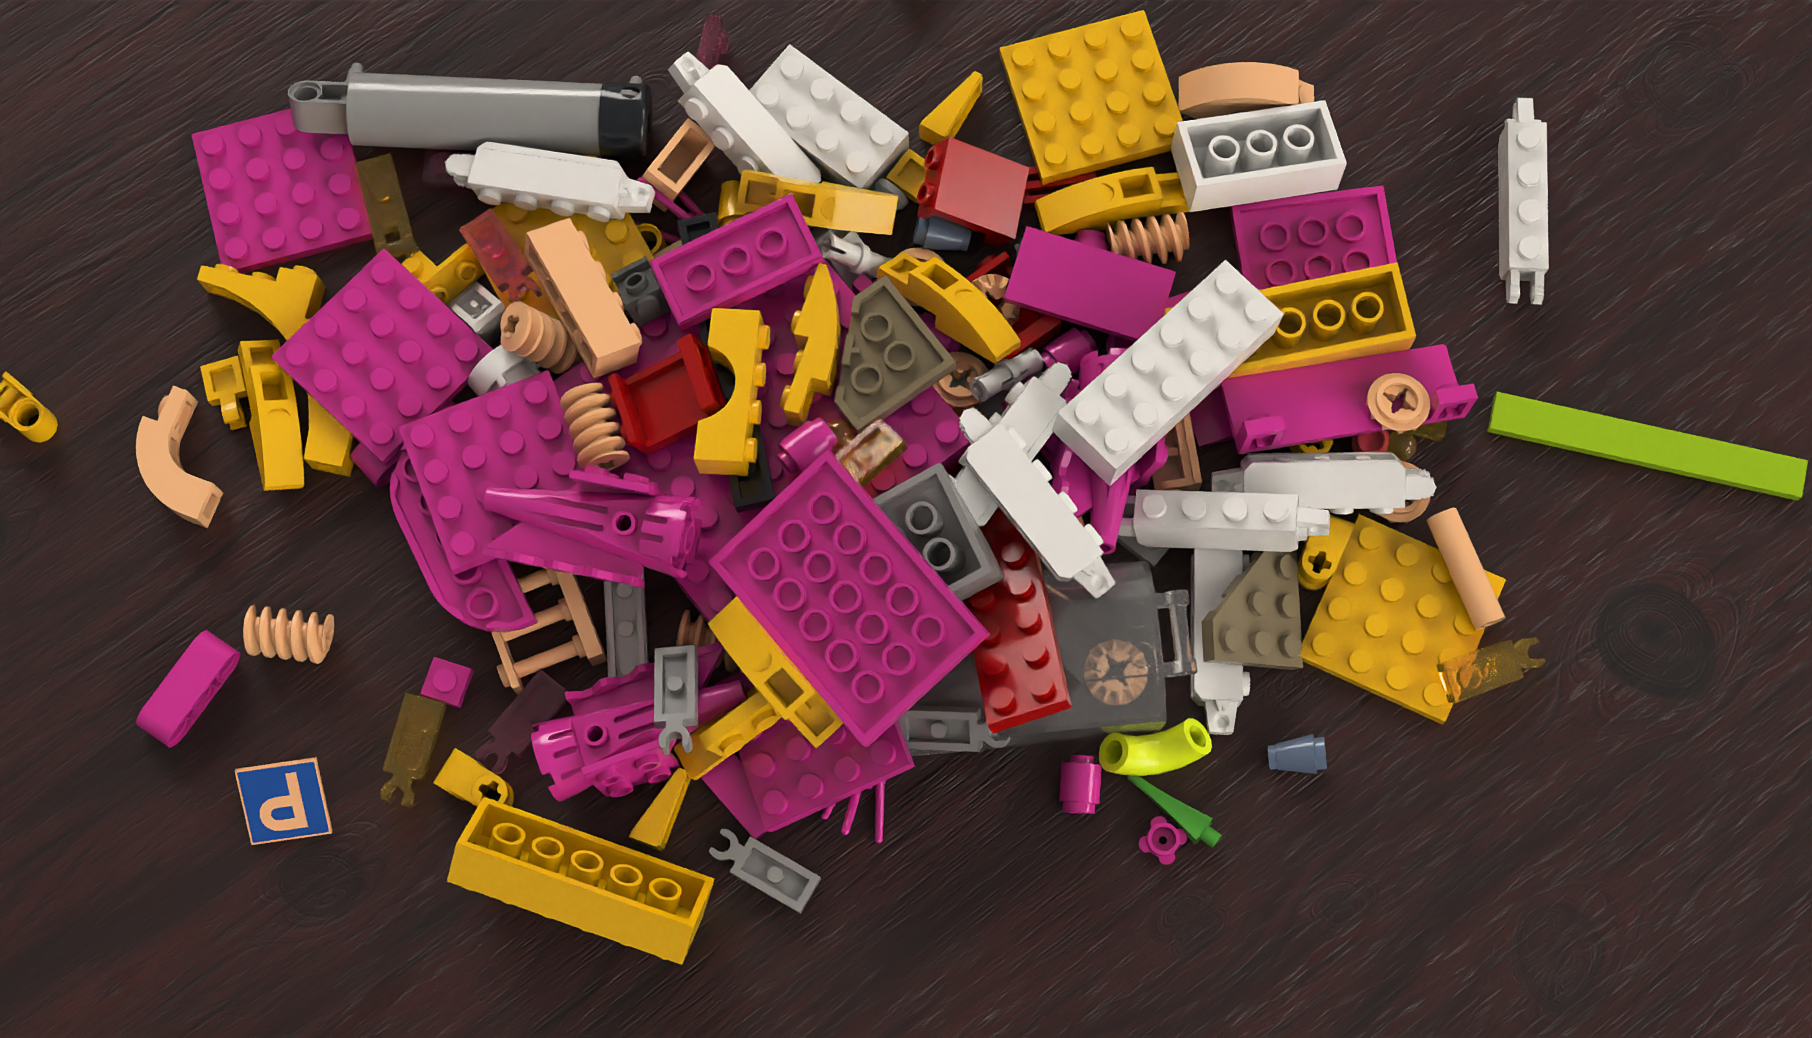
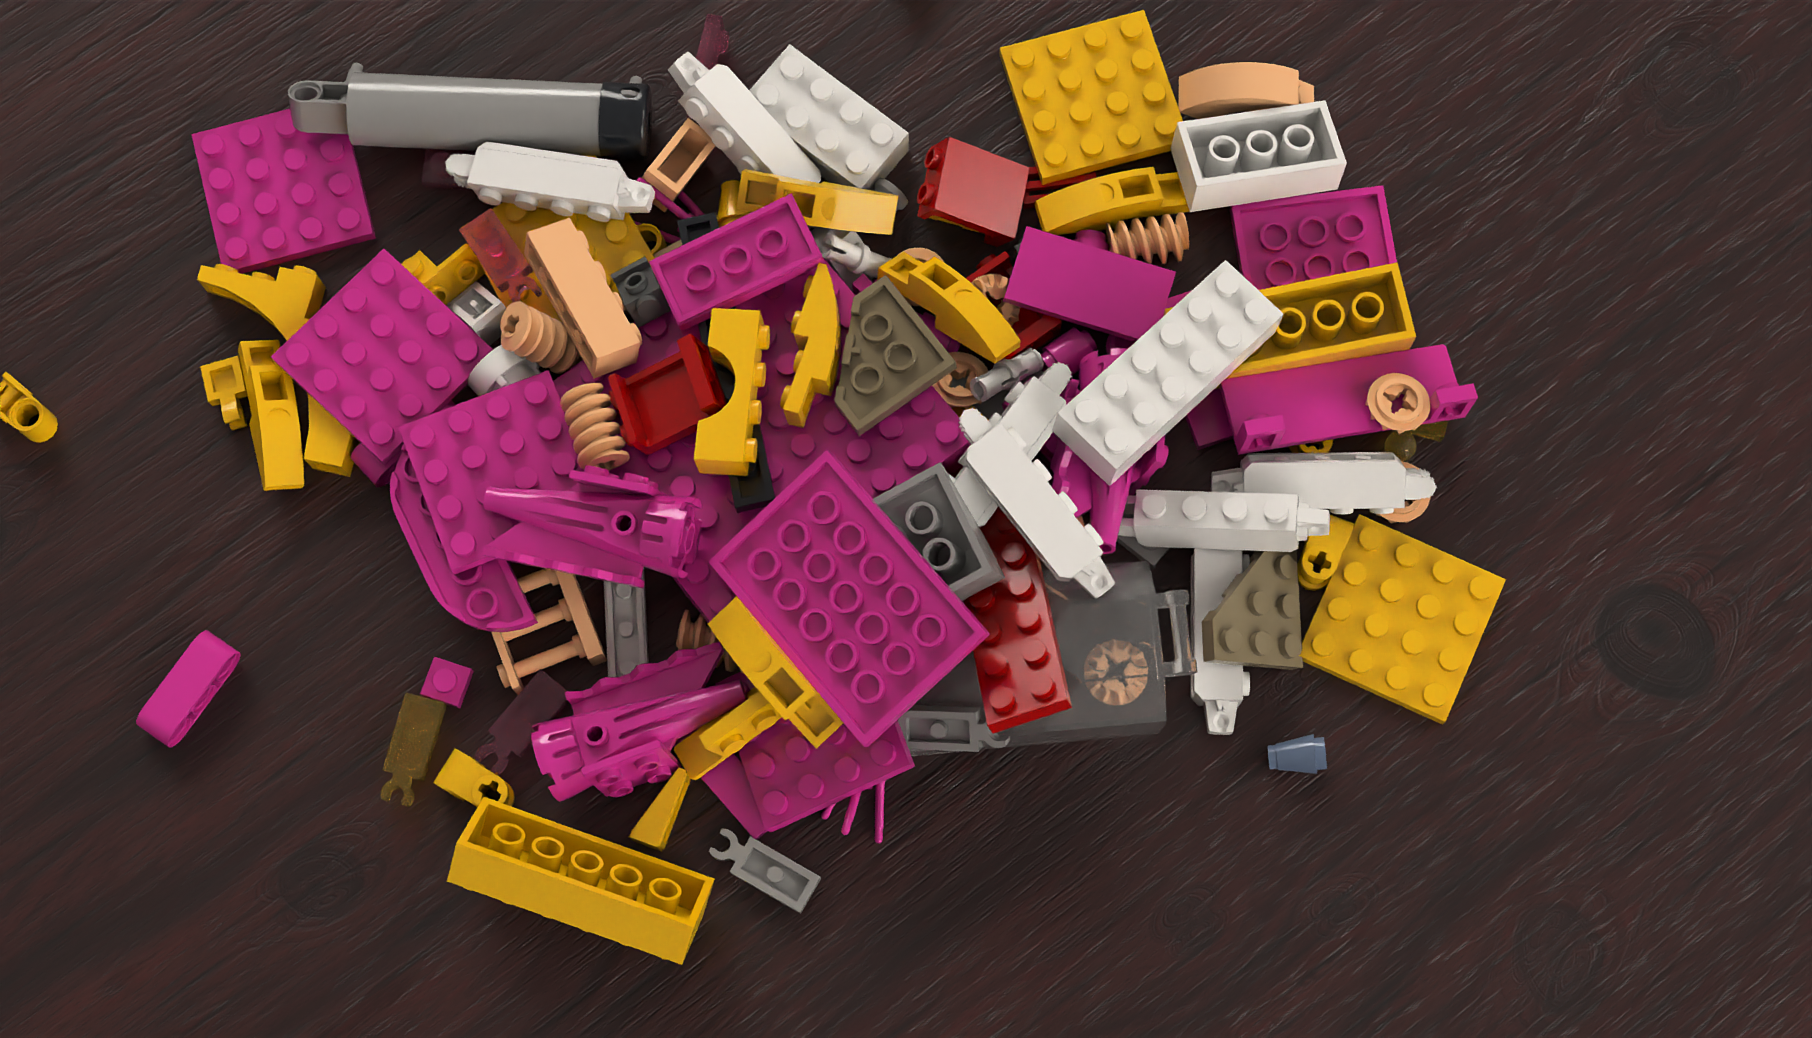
(160, 461): light nougat arch -> none
(283, 801): blue piece -> none
(286, 636): light nougat piece -> none
(385, 205): clear yellow plate -> none
(676, 694): light grey plate -> none
(805, 445): dark pink brick -> none
(868, 451): clear yellow plate -> none
(908, 174): yellow plate -> none
(941, 234): sand blue cone -> none
(951, 112): yellow slope -> none
(1080, 784): dark pink brick -> none
(1156, 751): neon yellow cylinder -> none
(1166, 851): dark pink plate -> none
(1182, 464): light nougat hinge -> none
(1185, 817): bright green piece -> none
(1370, 442): coral plate -> none
(1465, 568): light nougat piece -> none
(1486, 668): clear yellow plate -> none
(1523, 202): white hinge -> none
(1648, 446): lime tile -> none

